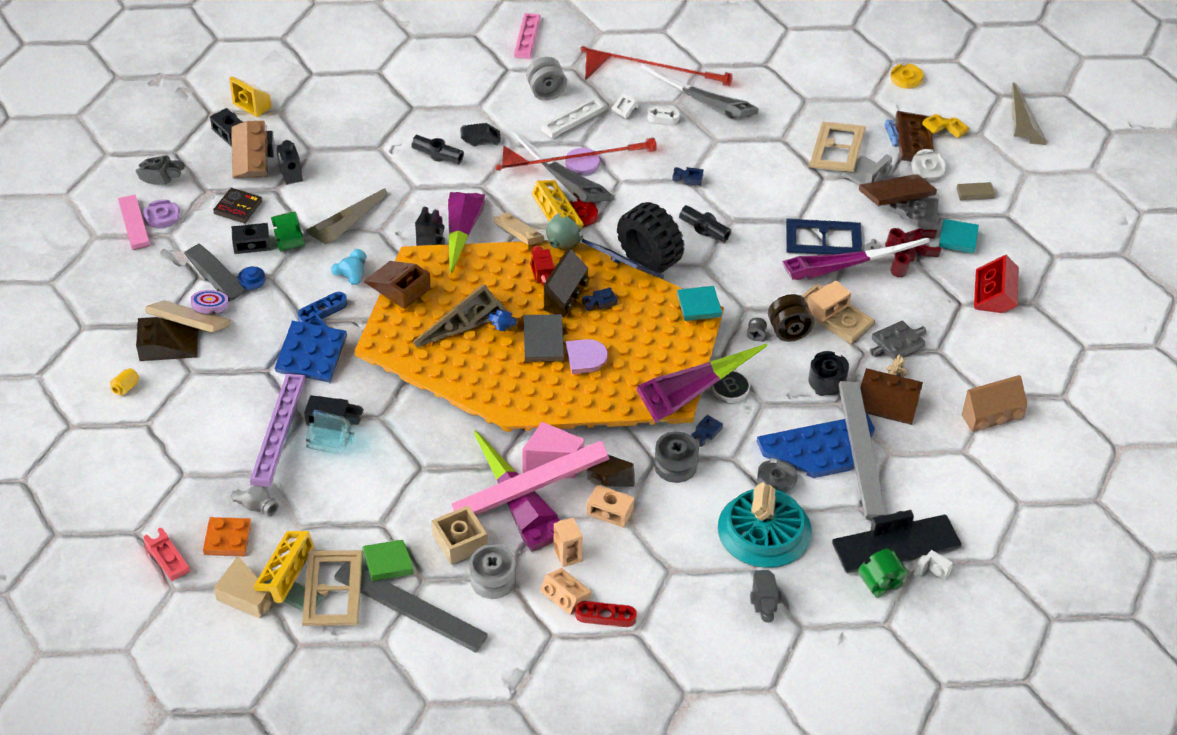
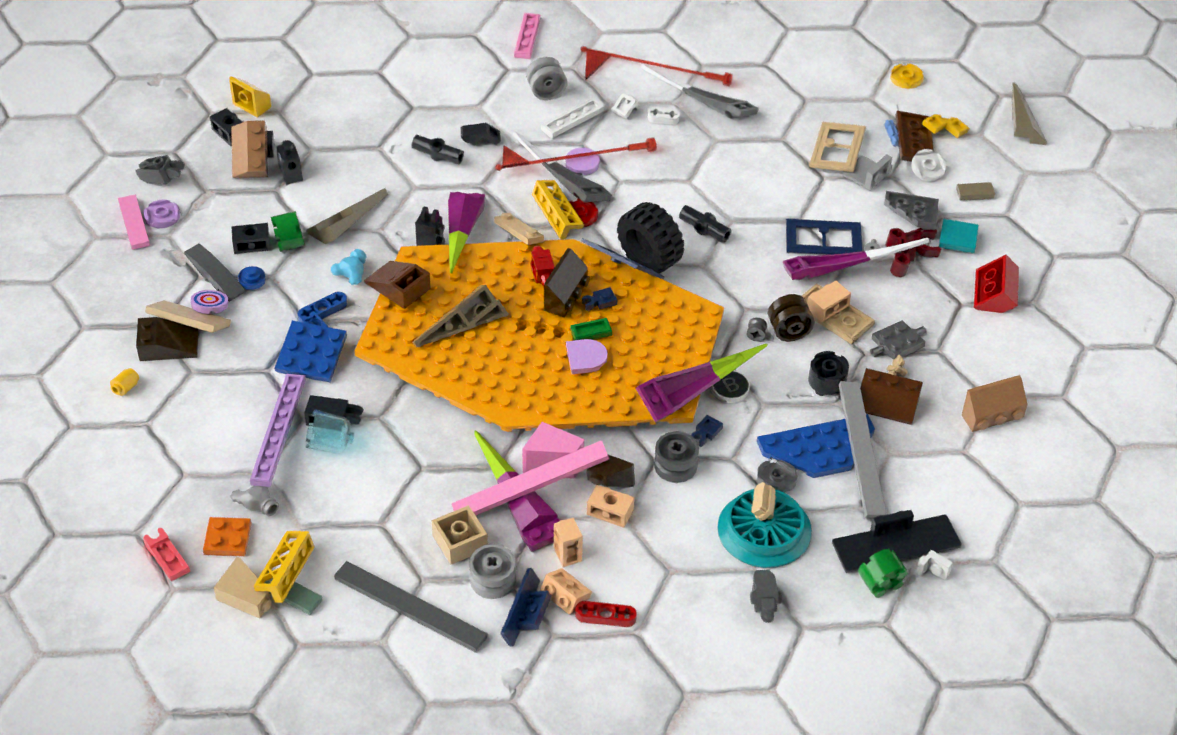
(237, 205): tile -> none
(312, 588): tan door -> none
(387, 560): bright green tile -> none
(502, 320): blue plate -> none
(526, 609): none -> dark blue bracket
(543, 338): dark grey tile -> none
(563, 232): sand green cylinder -> none
(591, 329): none -> green tile
(691, 176): dark blue plate -> none
(699, 303): teal tile -> none
(897, 189): reddish brown tile -> none

